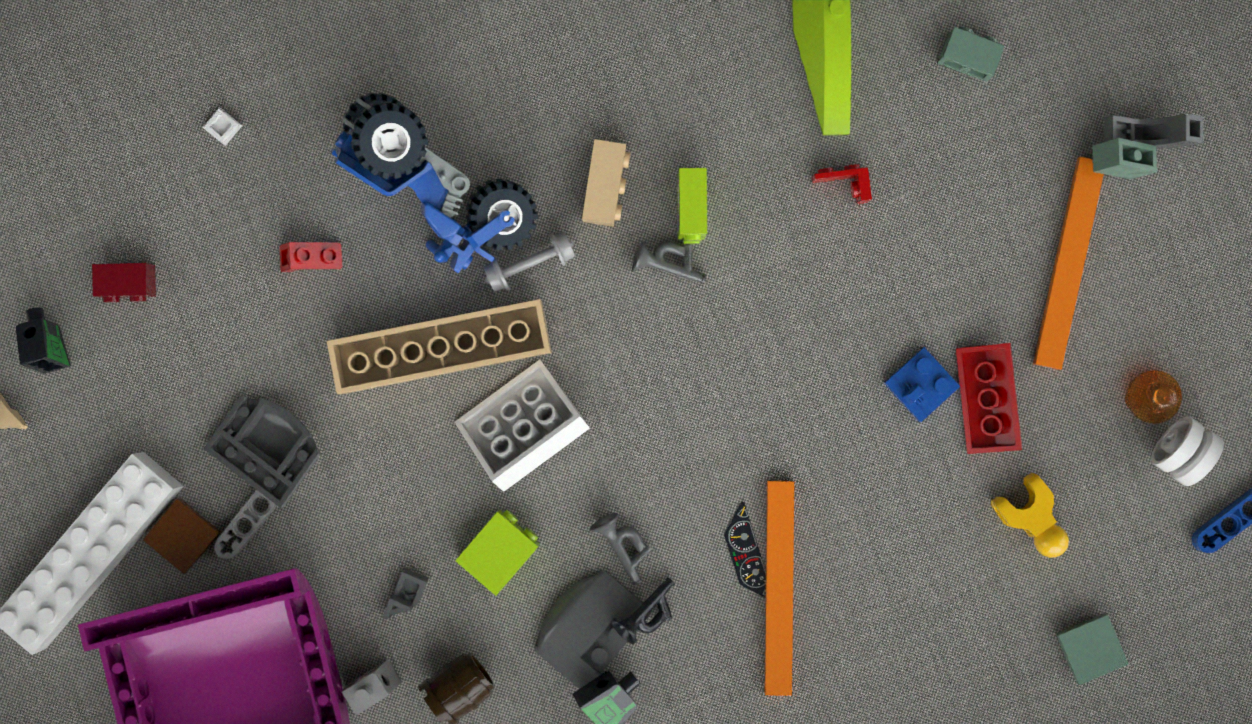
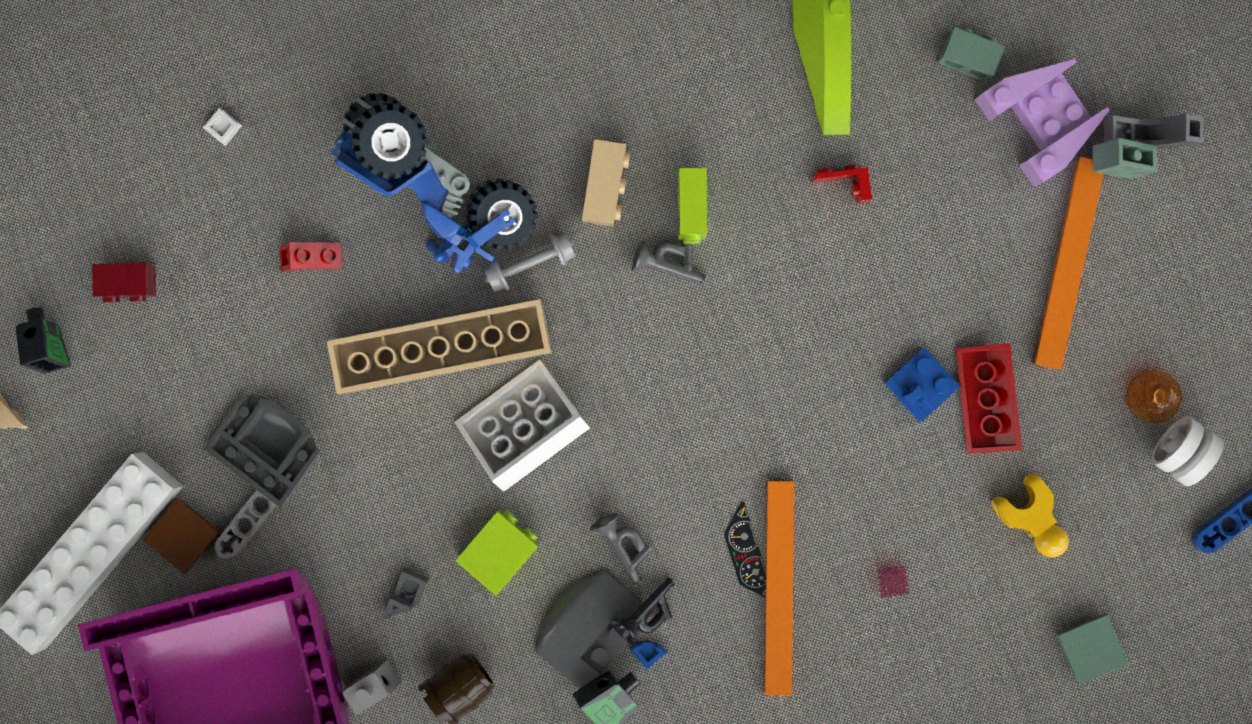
(648, 652): none -> blue tile
(893, 582): none -> clear pink tile
(1048, 113): none -> lavender wedge

